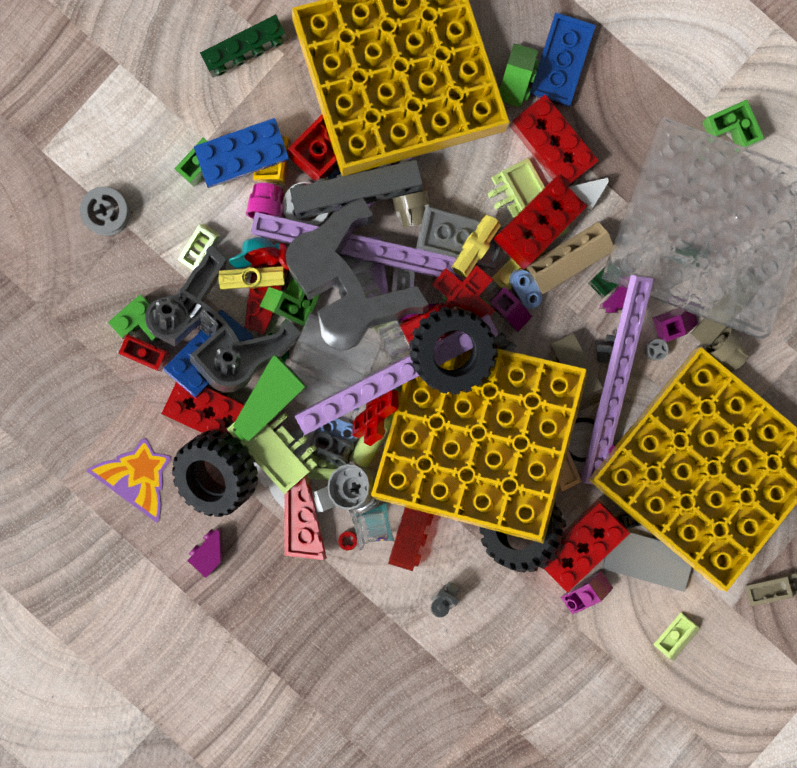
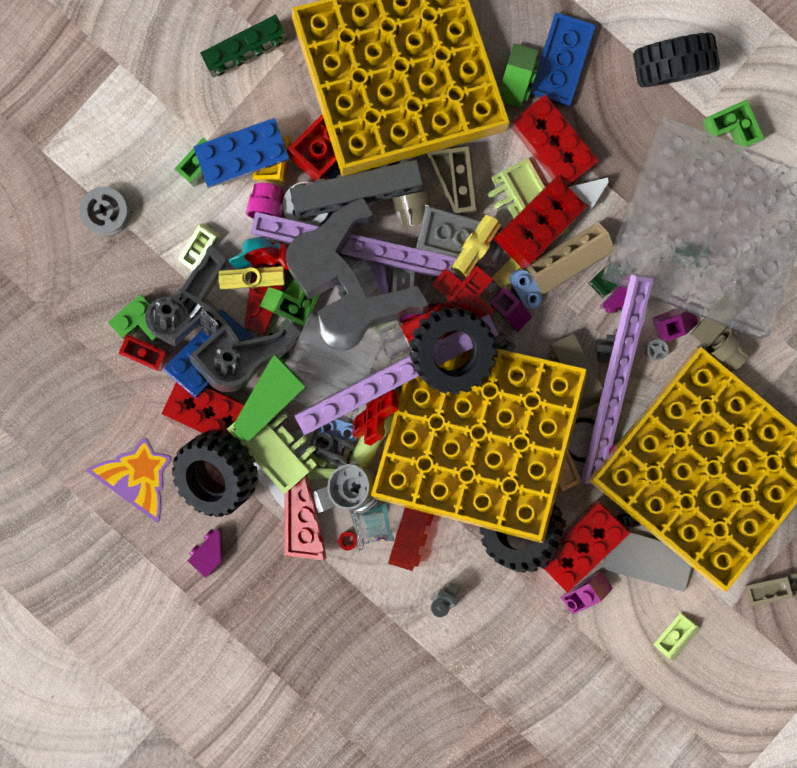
(457, 177): none -> dark tan wedge
(676, 59): none -> black tyre

